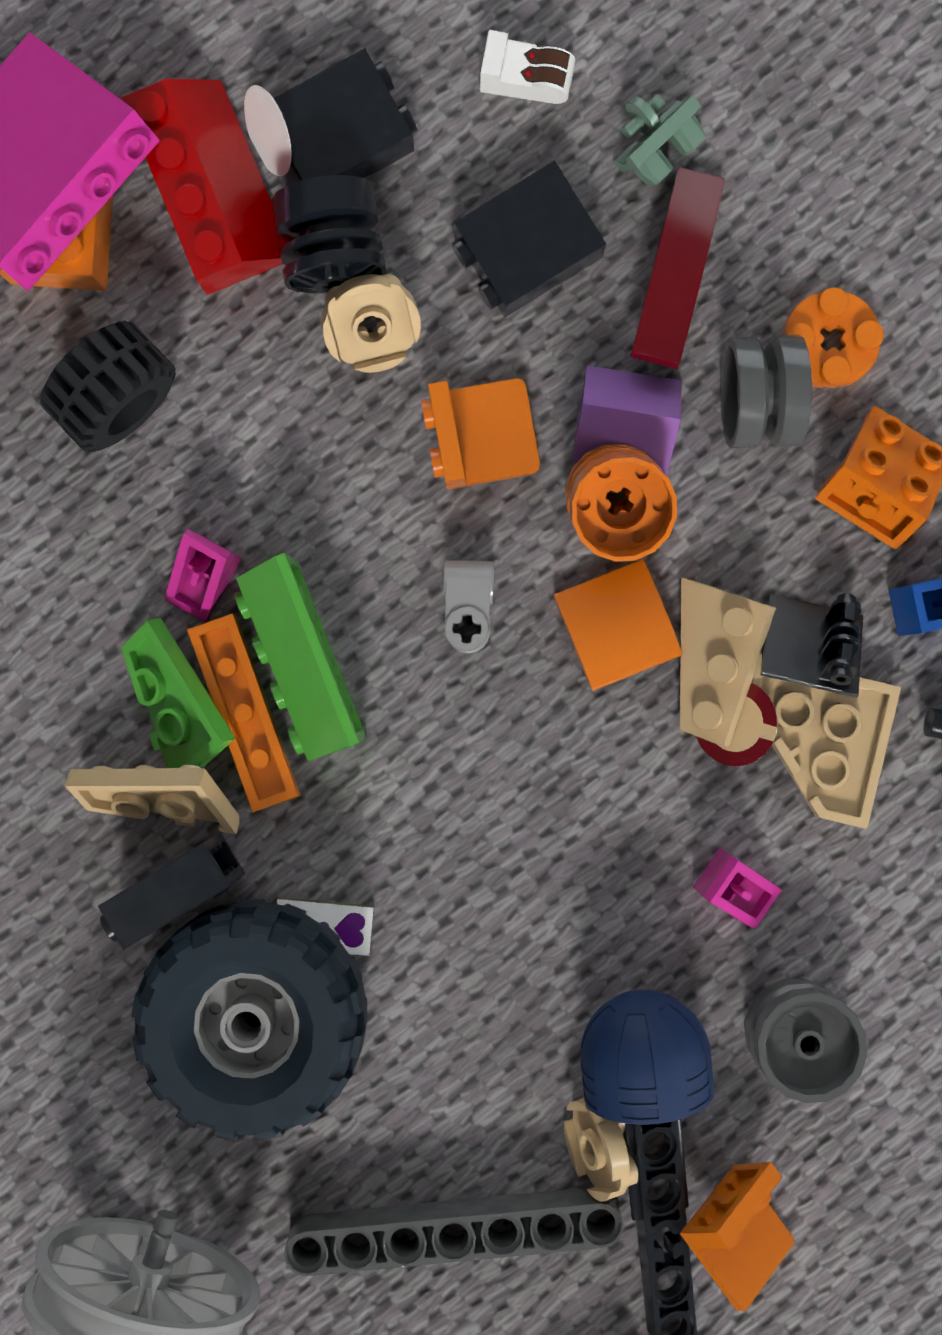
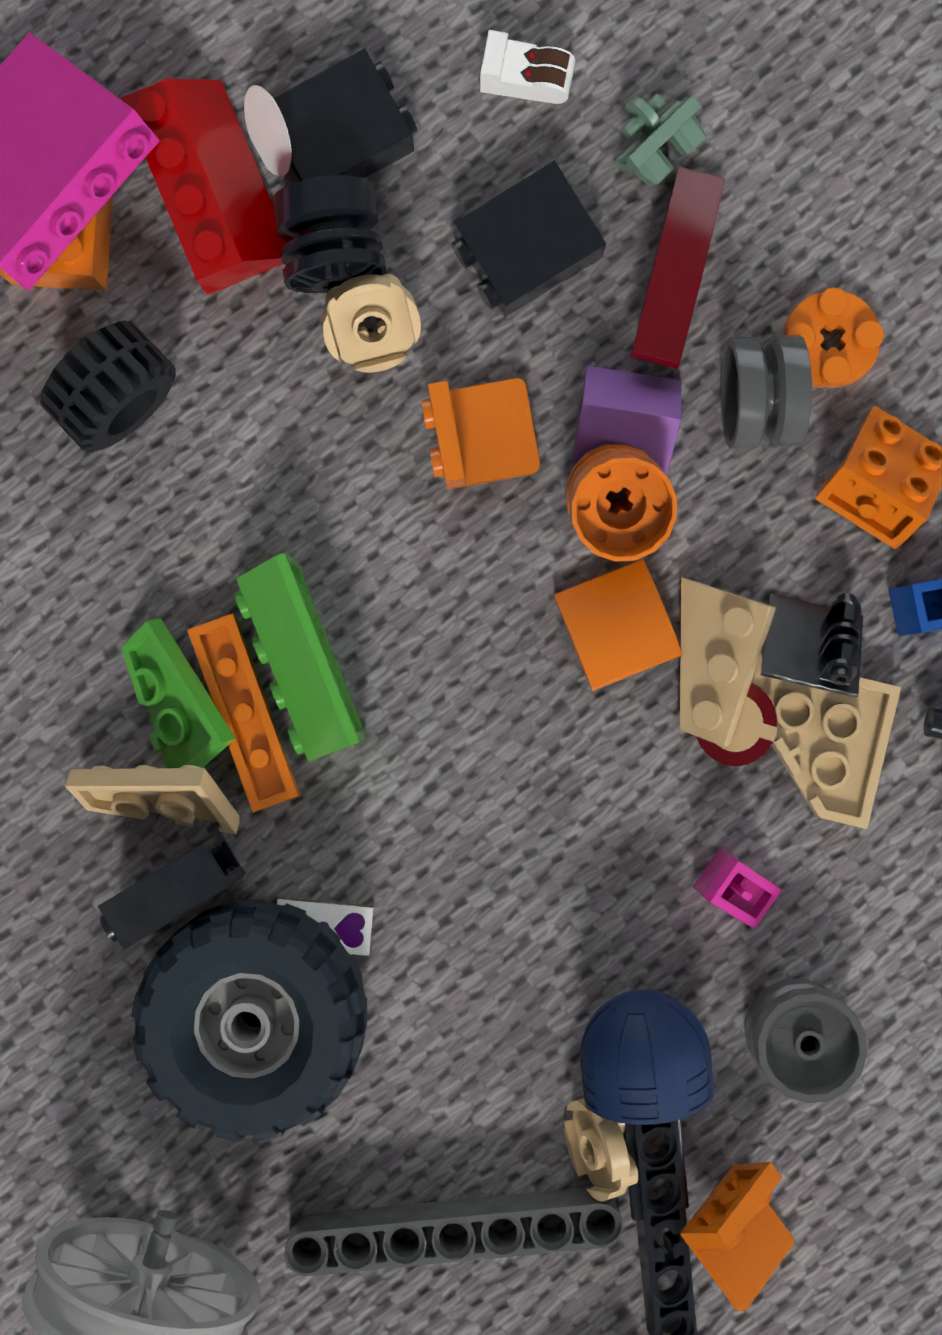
(200, 575): dark pink slope -> none
(468, 595): light grey piece -> none

